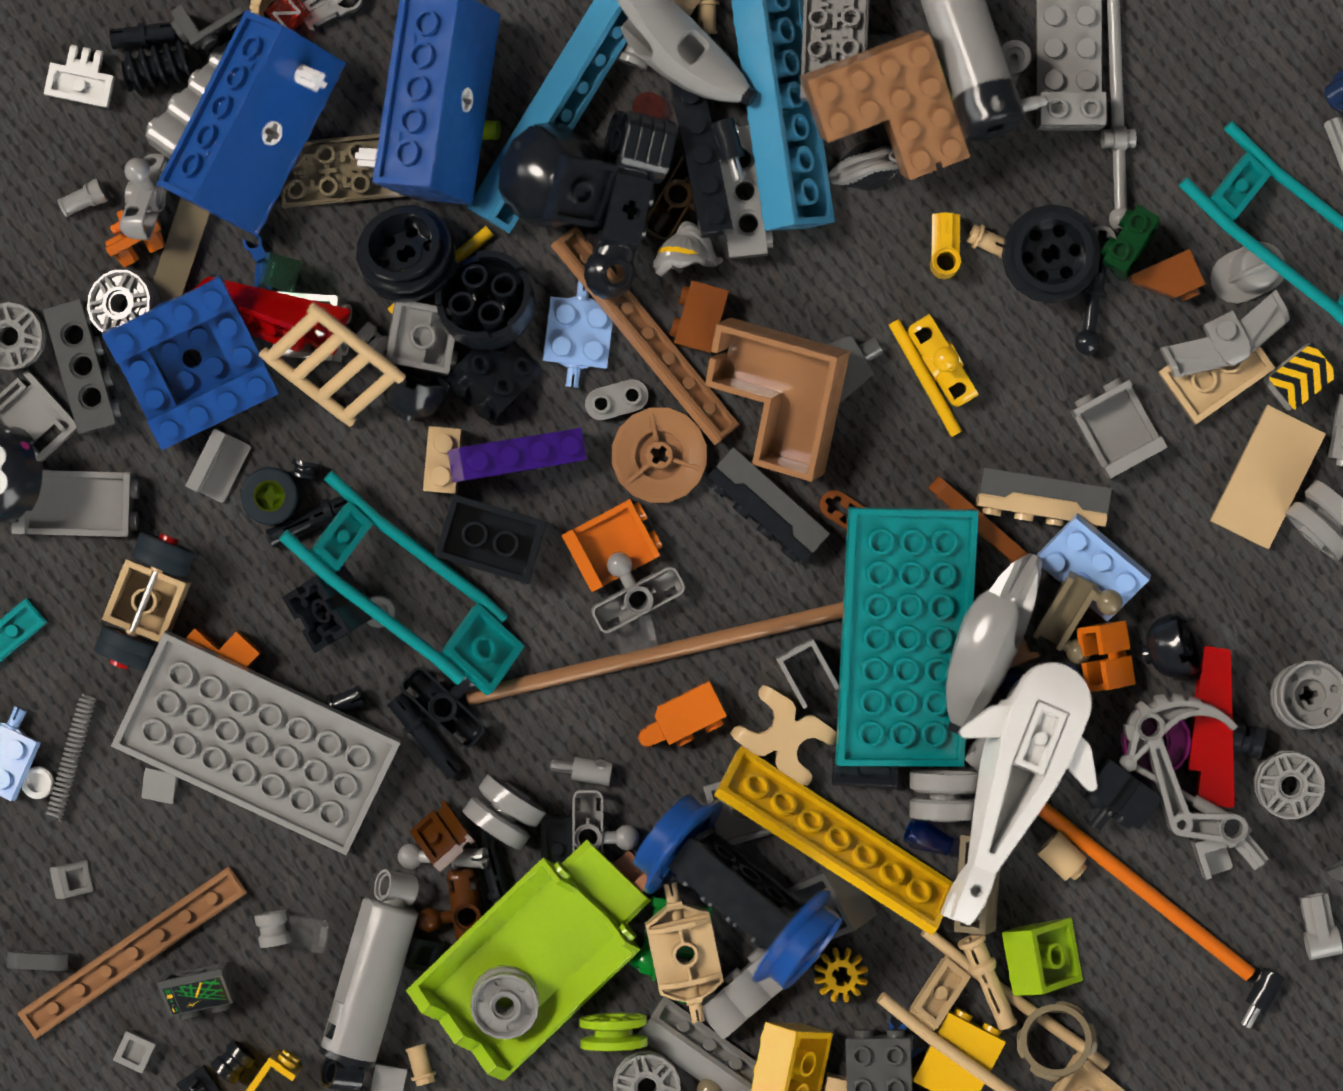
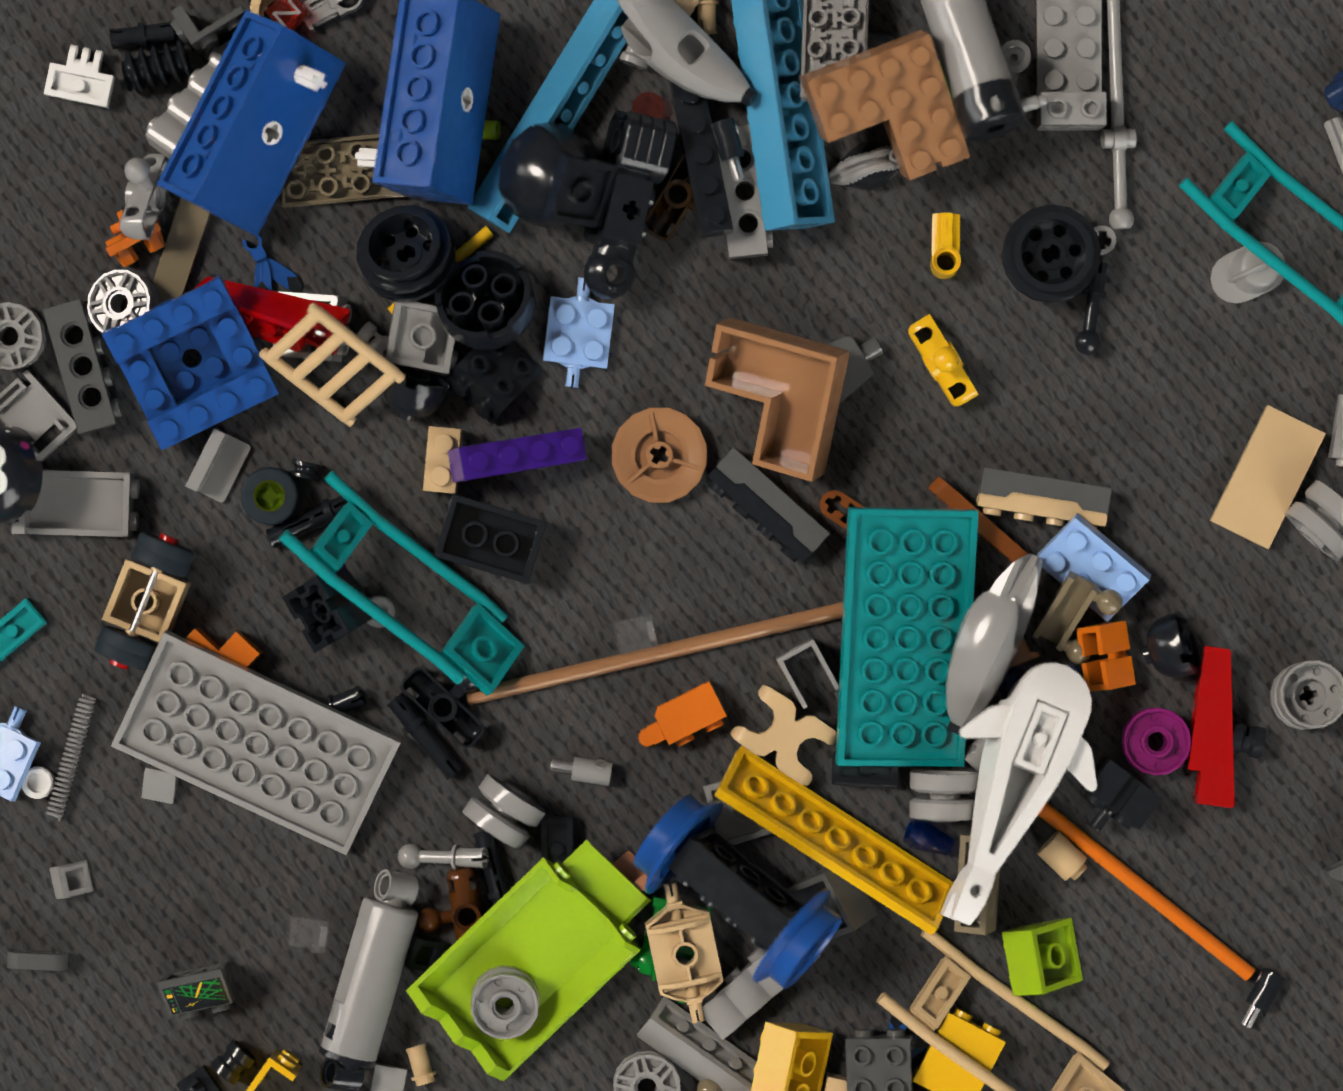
(92, 194): light grey pin -> none
(132, 952): medium nougat tile -> none
(134, 1051): light grey plate -> none
(272, 929): light grey wheel -> none
(279, 272): clear green brick -> none
(441, 836): reddish brown plate -> none
(588, 817): light grey piece -> none
(610, 533): orange panel -> none
(613, 1031): lime wheel -> none
(616, 399): light grey plate -> none
(620, 566): light grey piece -> none
(652, 344): medium nougat tile -> none
(685, 250): light grey hair -> none
(700, 315): dark orange brick -> none
(830, 979): yellow gear -> none
(925, 378): yellow piece -> none
(984, 967): tan pin -> none
(986, 240): tan pin -> none
(1023, 1040): dark tan piece -> none
(1117, 428): light grey panel -> none
(1125, 250): dark green plate -> none
(1171, 277): dark orange slope -> none
(1210, 819): light grey piece -> none
(1211, 389): tan plate -> none
(1211, 857): light grey panel -> none
(1228, 339): light grey plate -> none
(1300, 377): piece -> none
(1303, 798): light grey wheel -> none
(1321, 936): light grey piece -> none

